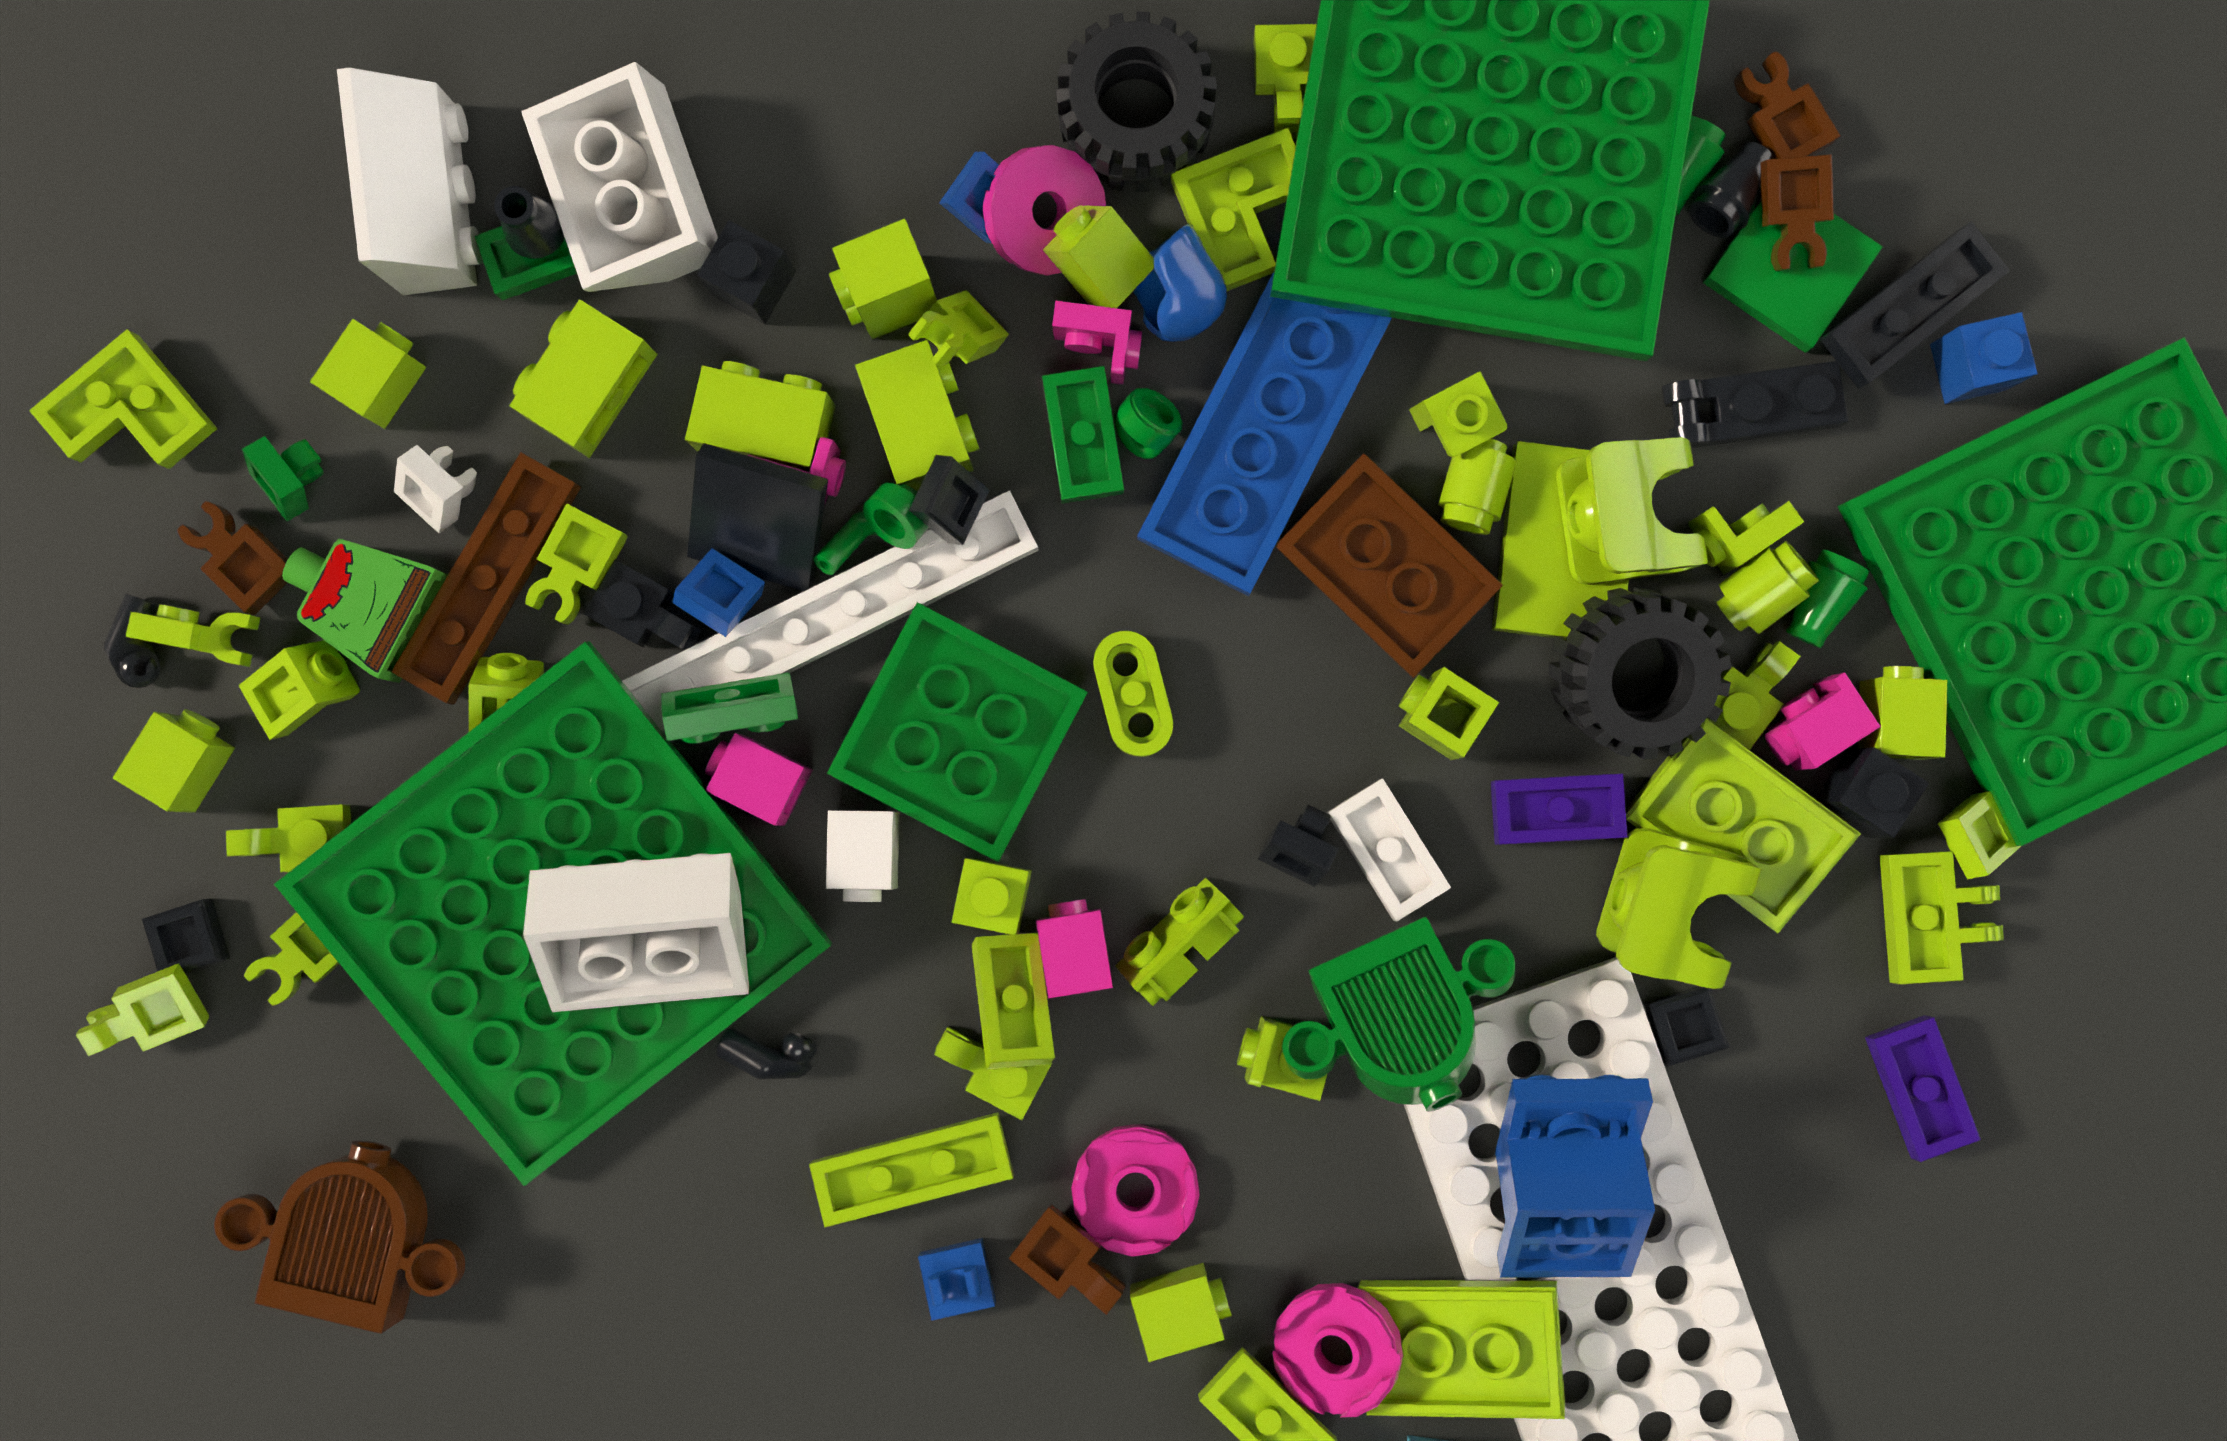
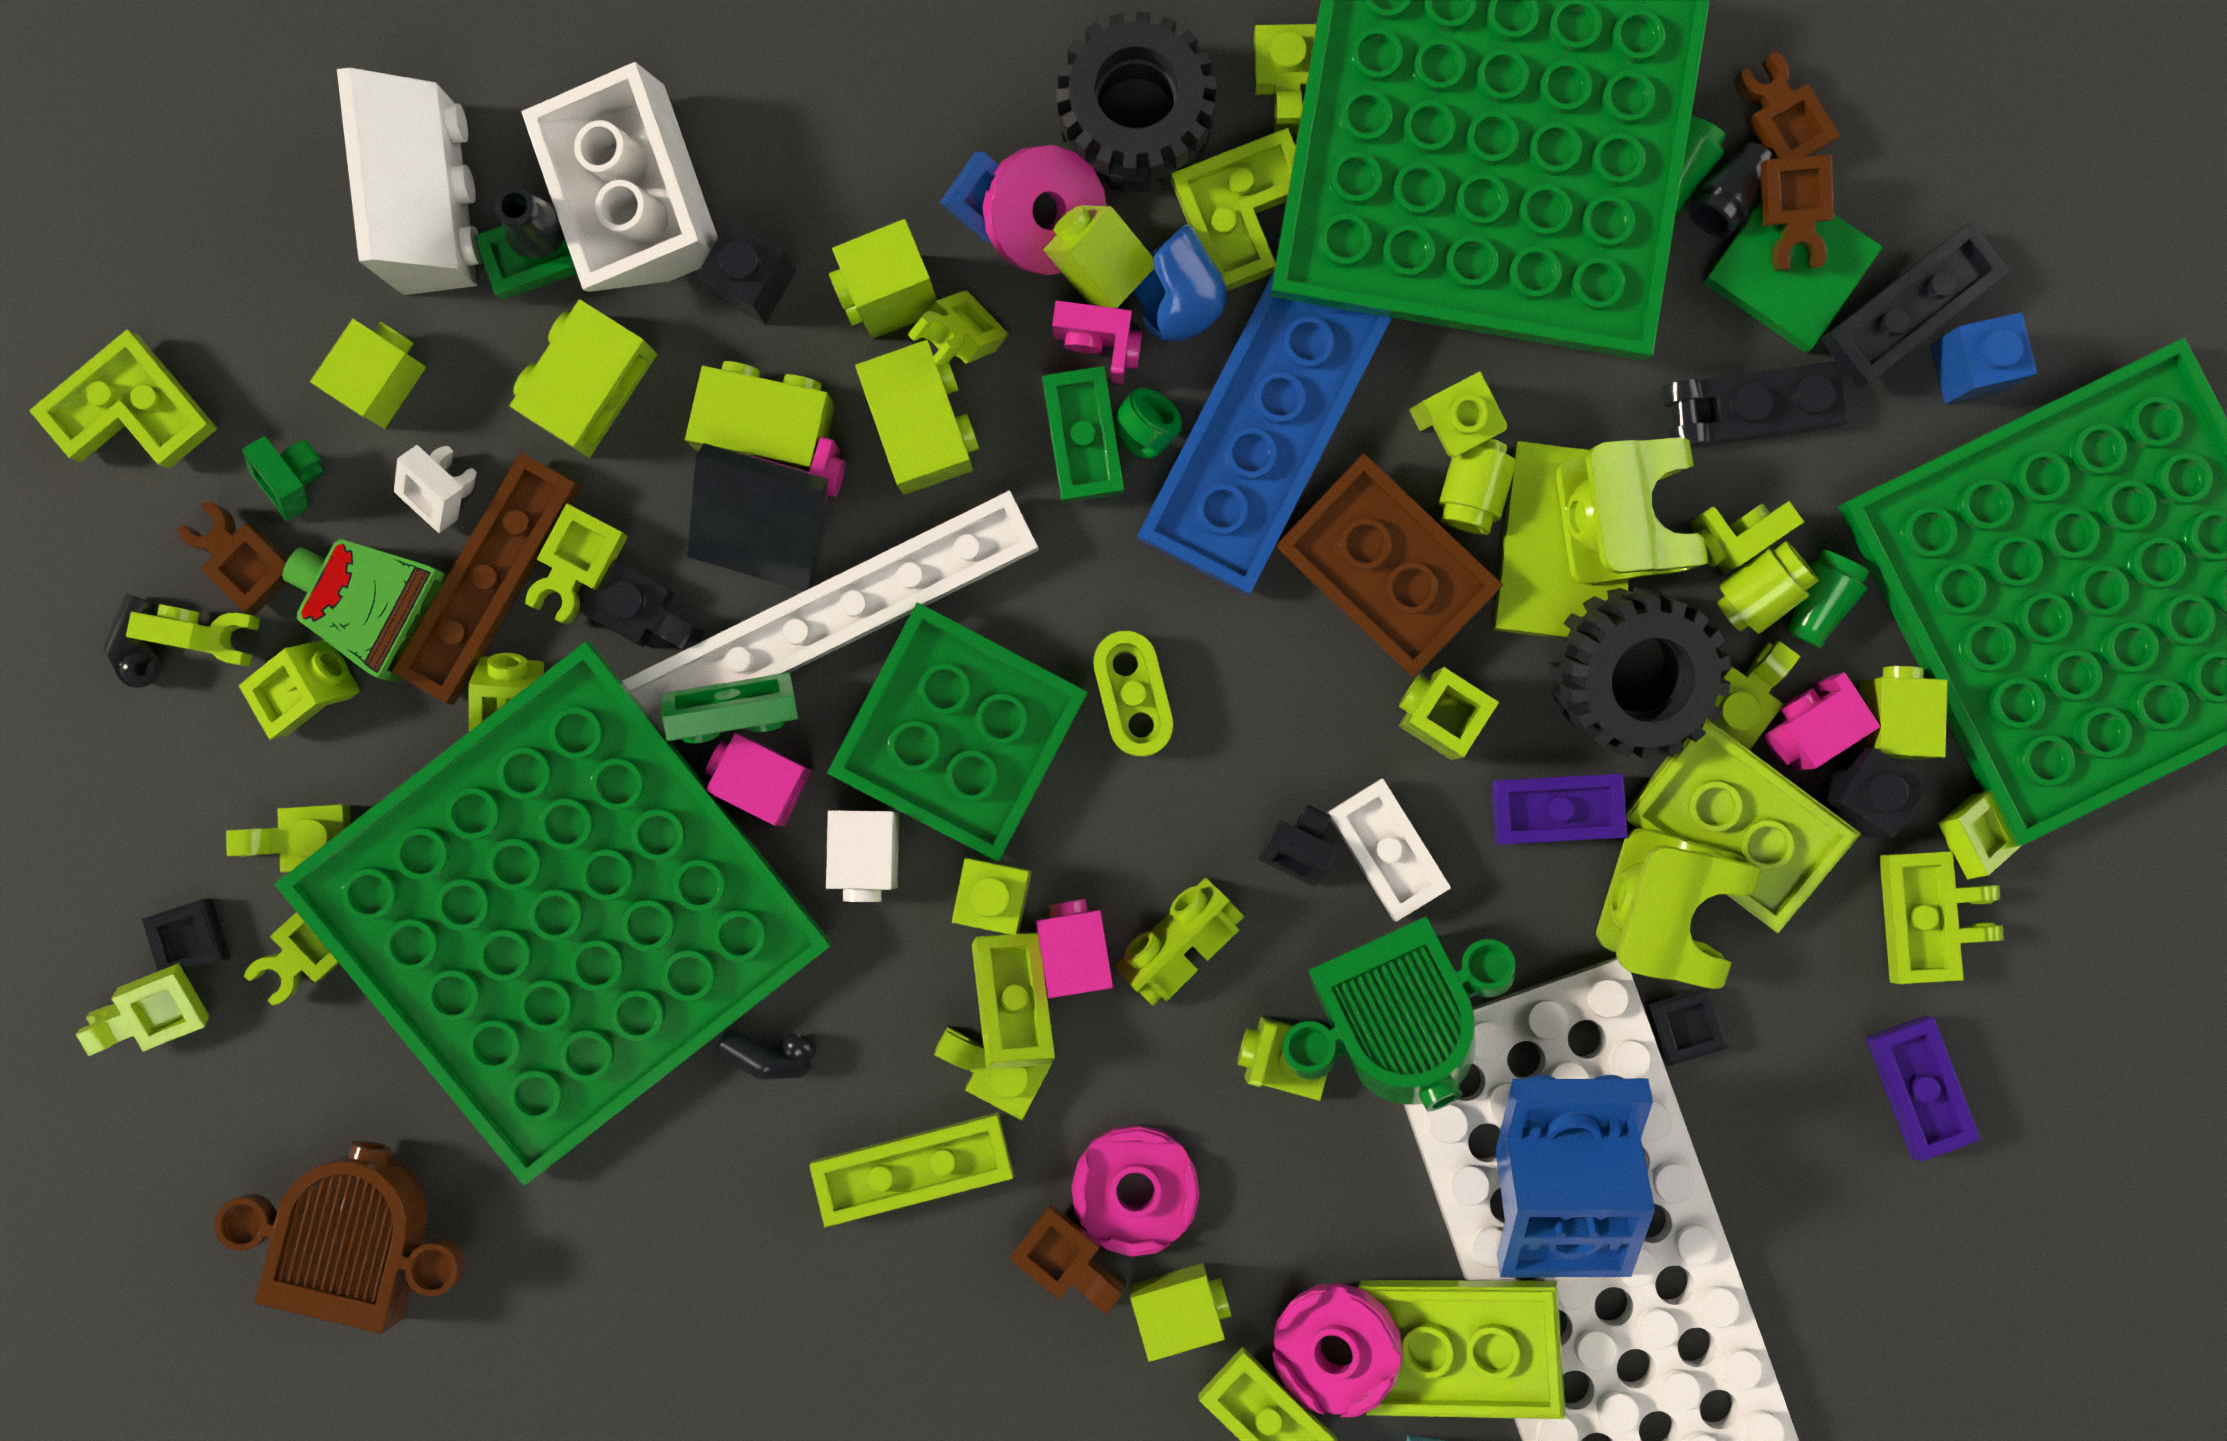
(175, 760): lime brick -> none
(637, 932): white slope -> none
(718, 592): blue tile -> none
(882, 514): green plate -> none
(949, 500): black tile -> none
(957, 1279): blue tile -> none

